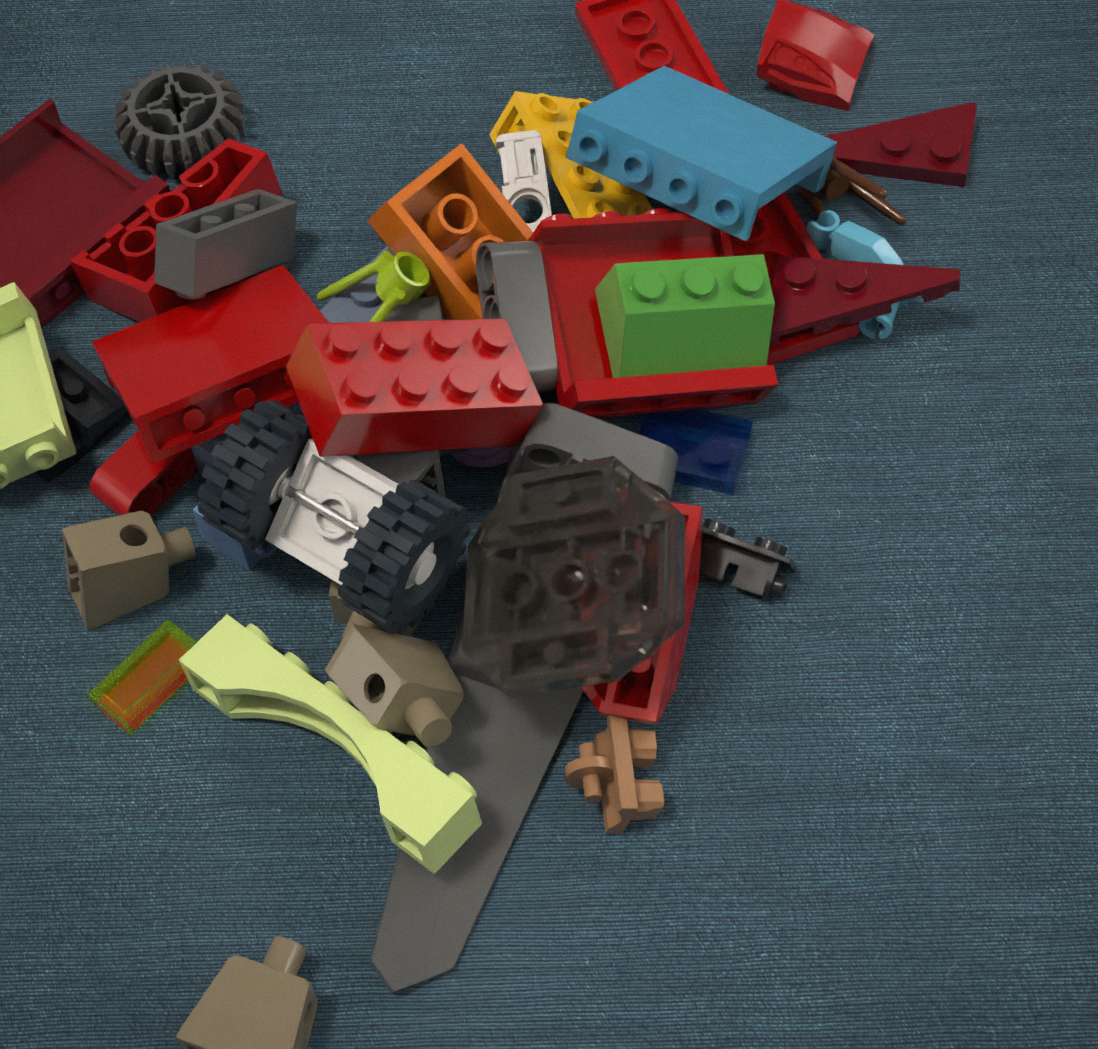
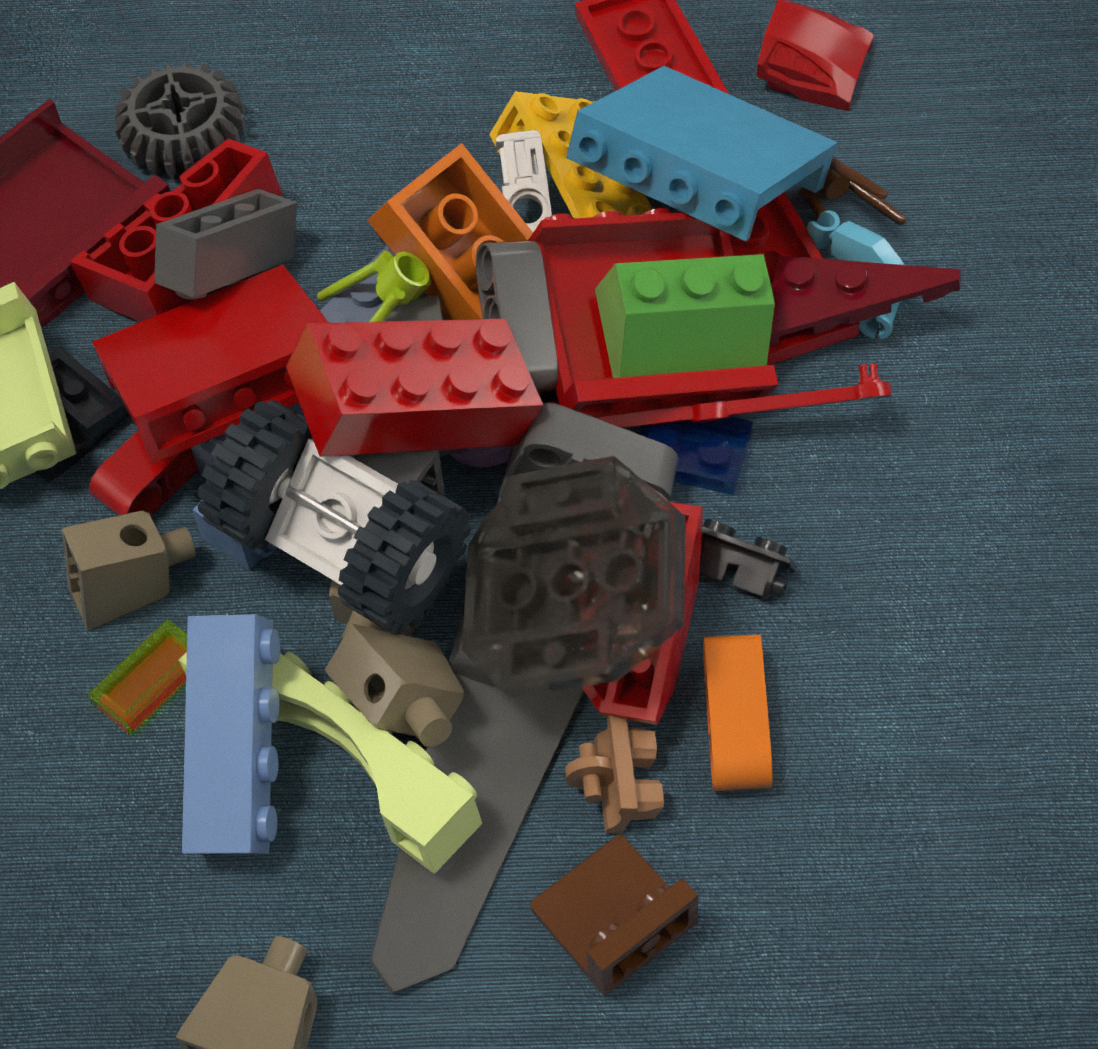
(229, 735): none -> medium blue brick
(615, 913): none -> reddish brown bracket
(737, 713): none -> orange beam
(867, 389): none -> red piece
(913, 148): dark red wing -> none

